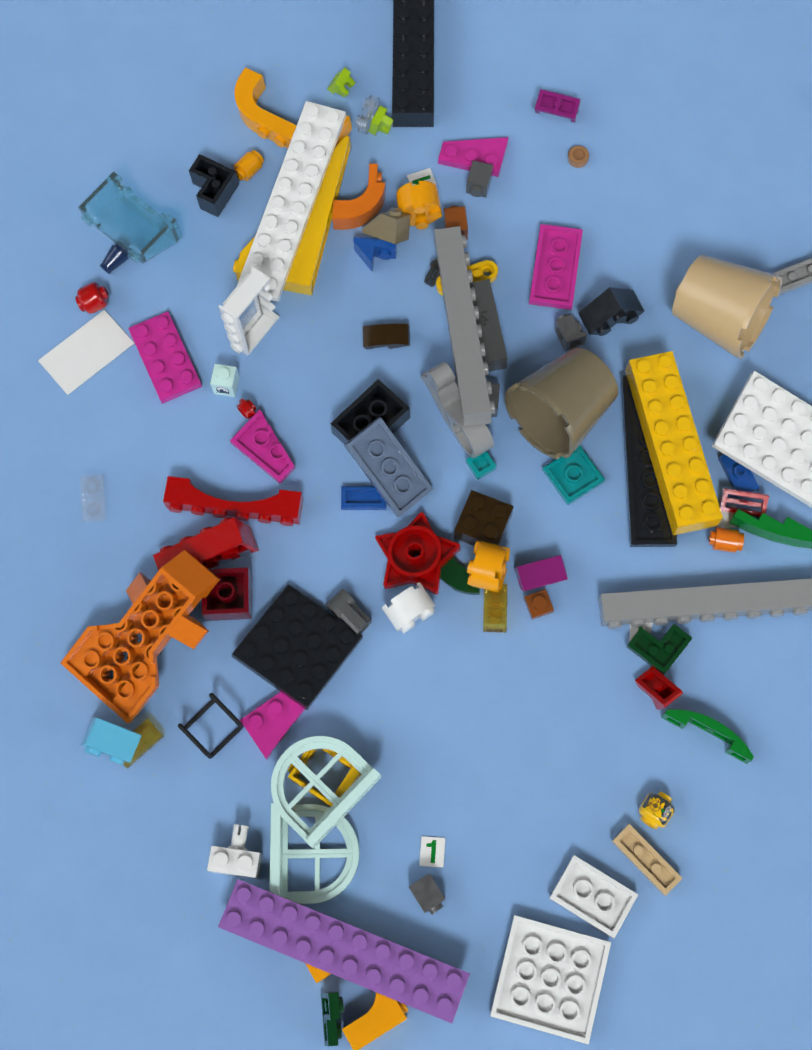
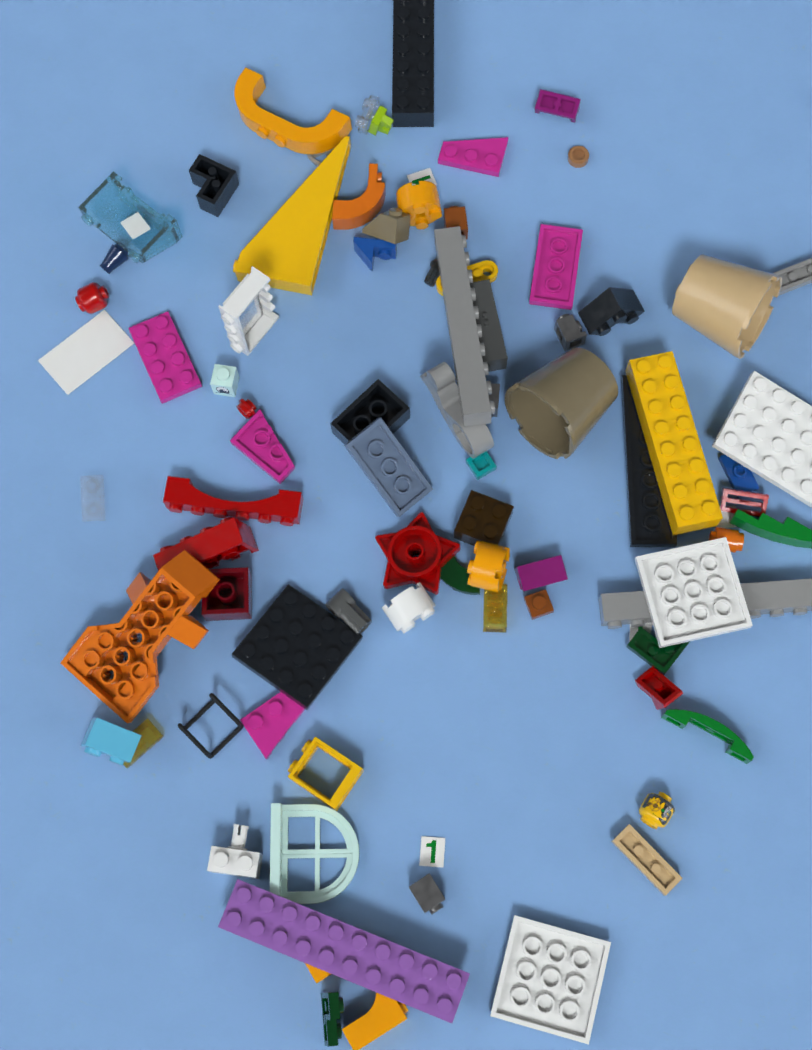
(135, 225): none -> white sticker
(248, 165): light orange brick -> none
(294, 194): white plate -> none
(339, 81): lime tile -> none
(340, 806): light aqua window -> none
(361, 498): blue tile -> none
(386, 335): dark brown slope -> none
(479, 179): dark grey brick -> none
(573, 475): teal tile -> none
(593, 896): white plate -> none
(693, 592): none -> white plate

